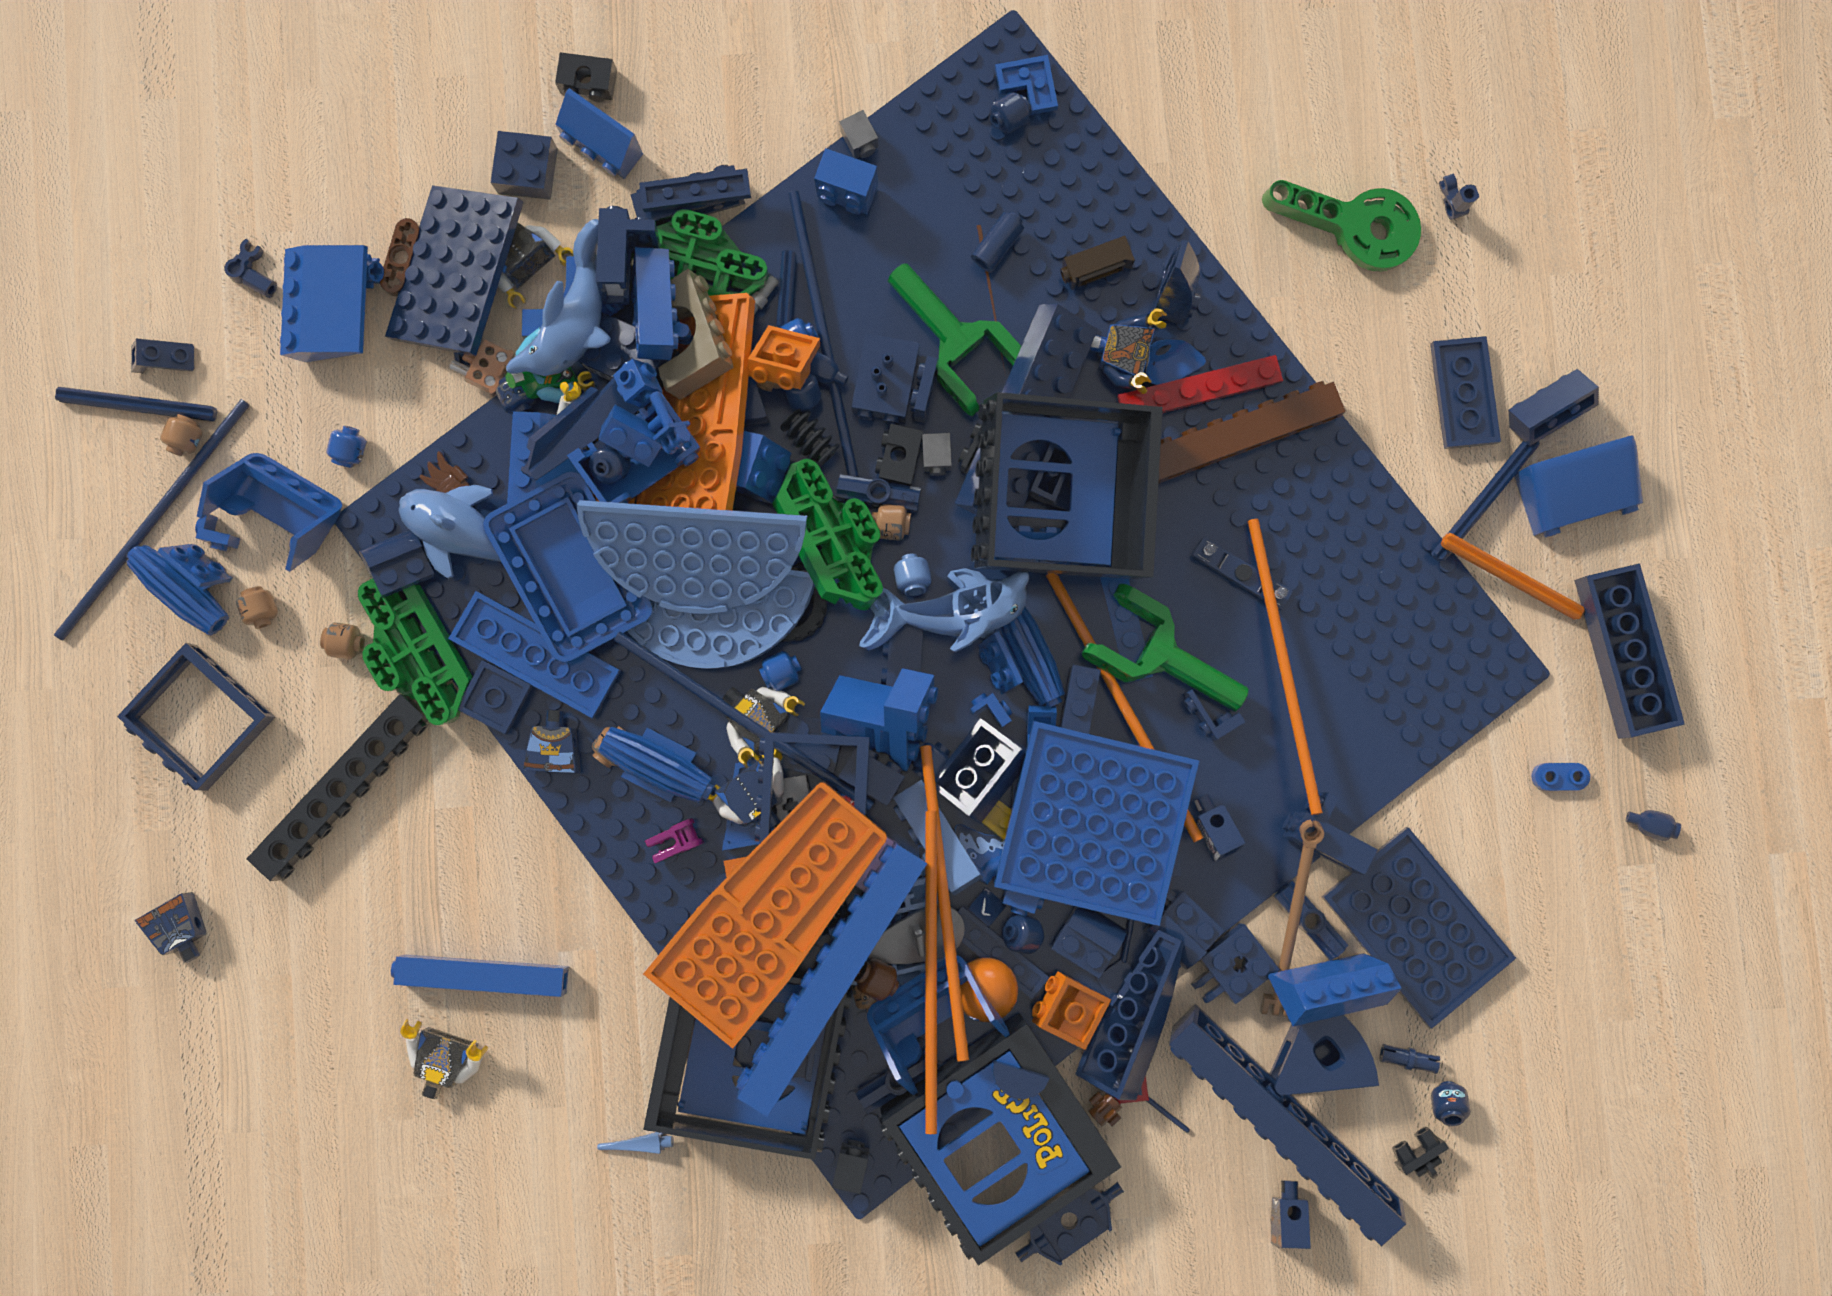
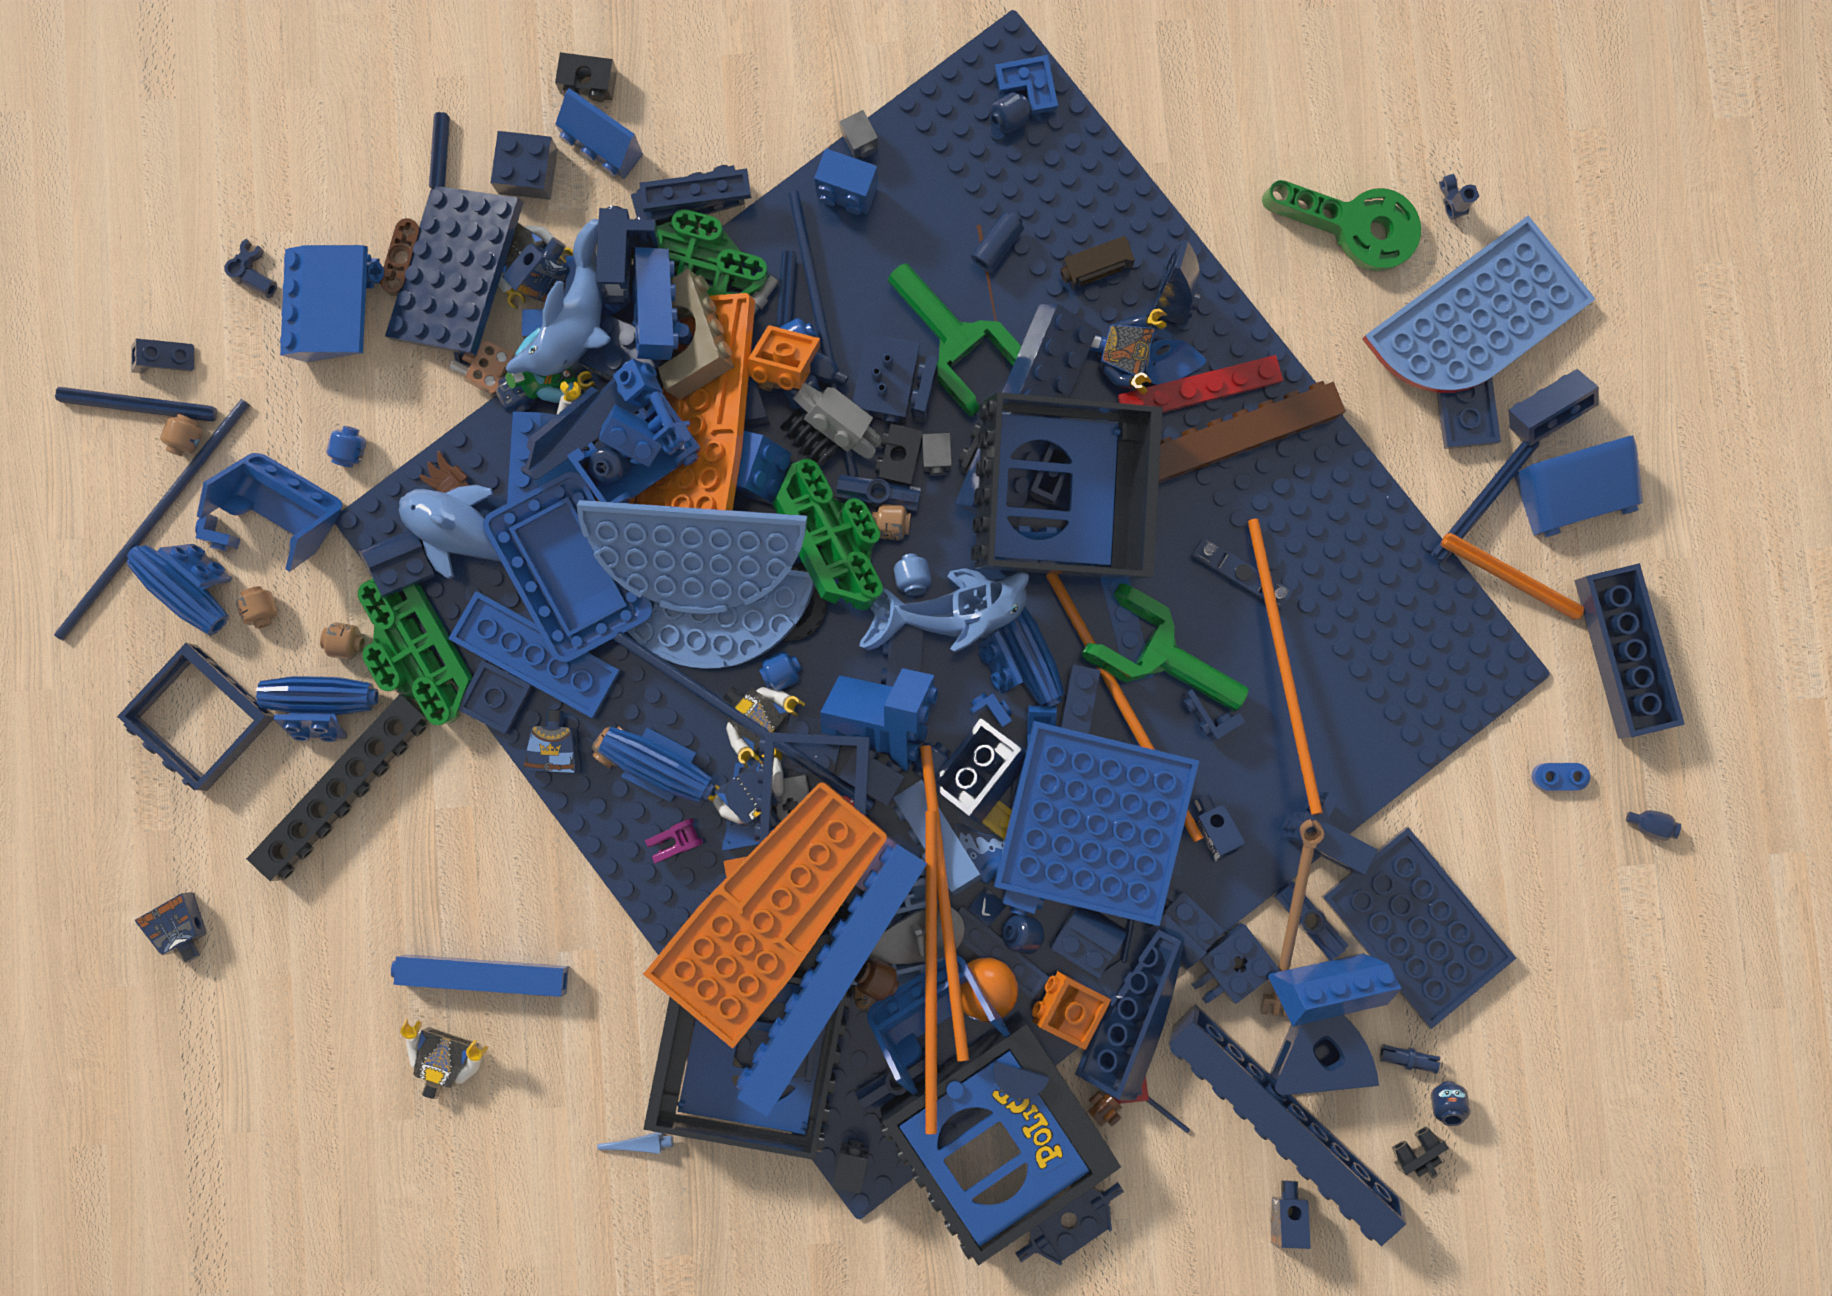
(315, 703): none -> blue plate
(439, 149): none -> dark blue axle
(538, 270): none -> dark blue torso
(839, 419): none -> light grey hinge
(1481, 314): none -> medium blue plate

